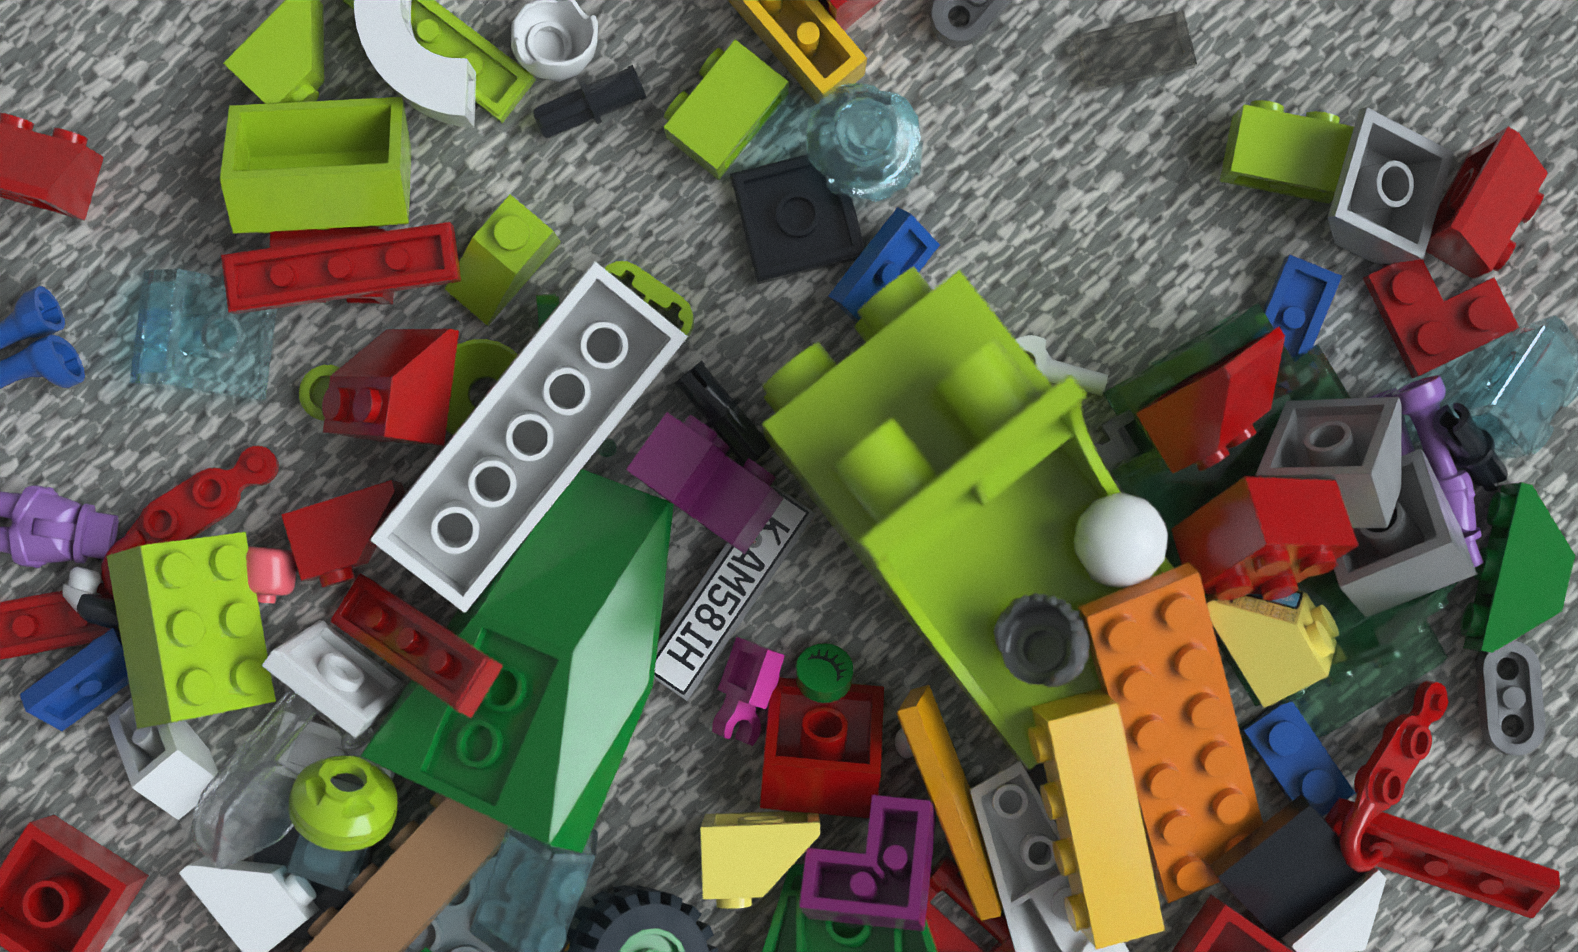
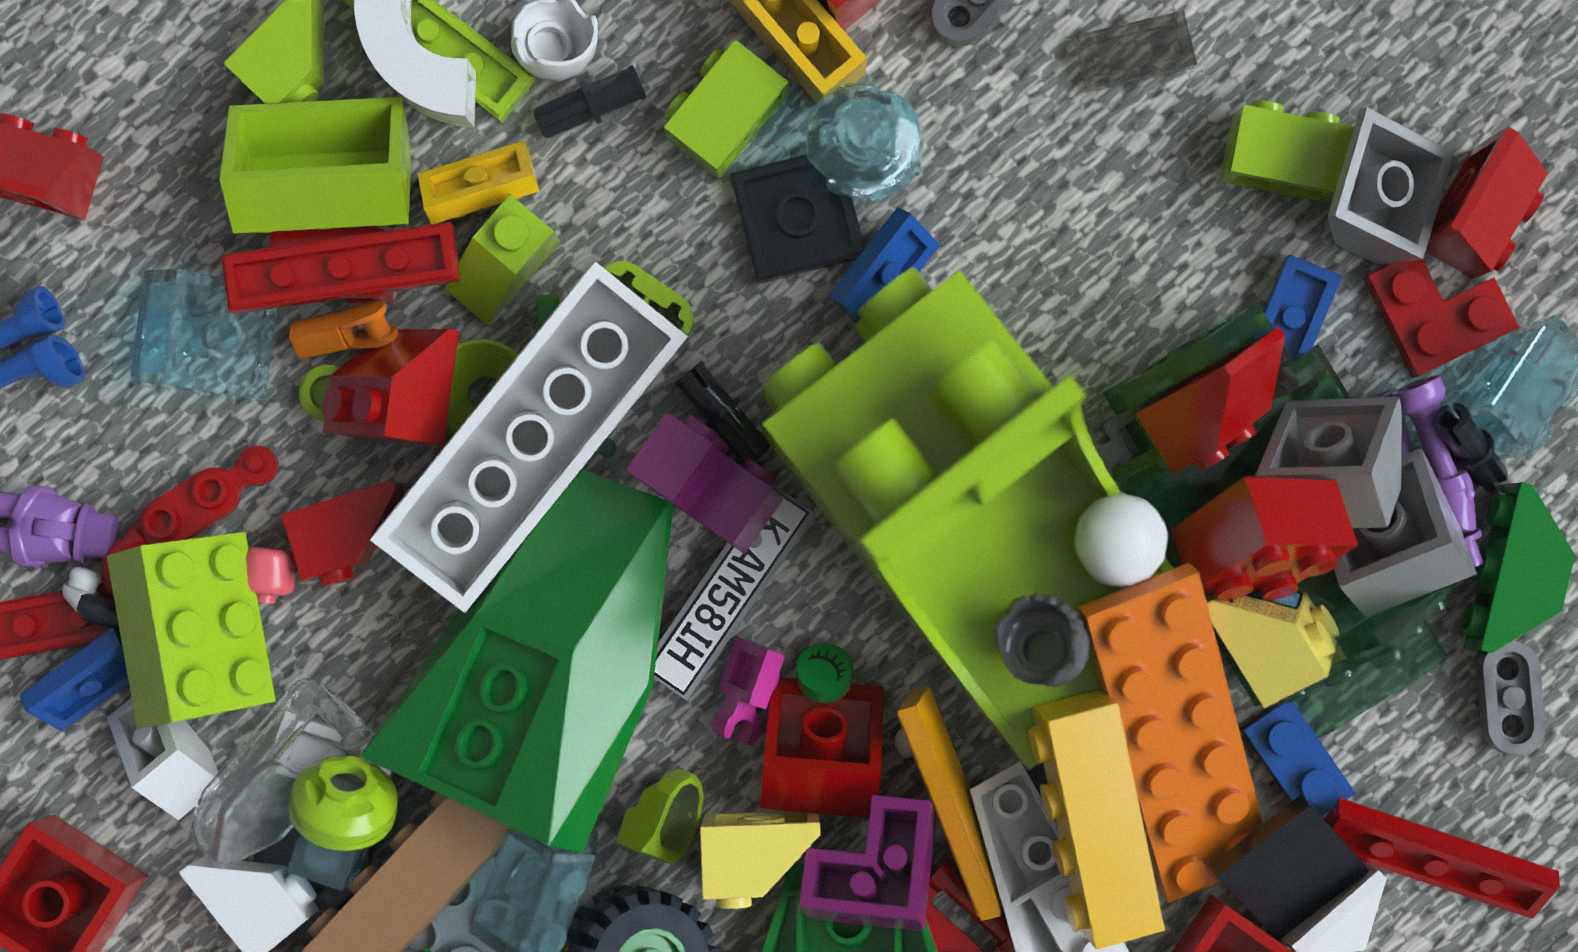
(335, 677): white tile -> none
(339, 330): none -> orange bar
(416, 645): red tile -> none
(477, 182): none -> yellow plate
(664, 817): none -> lime rock
(1056, 371): white bar -> none
(1384, 776): red piece -> none

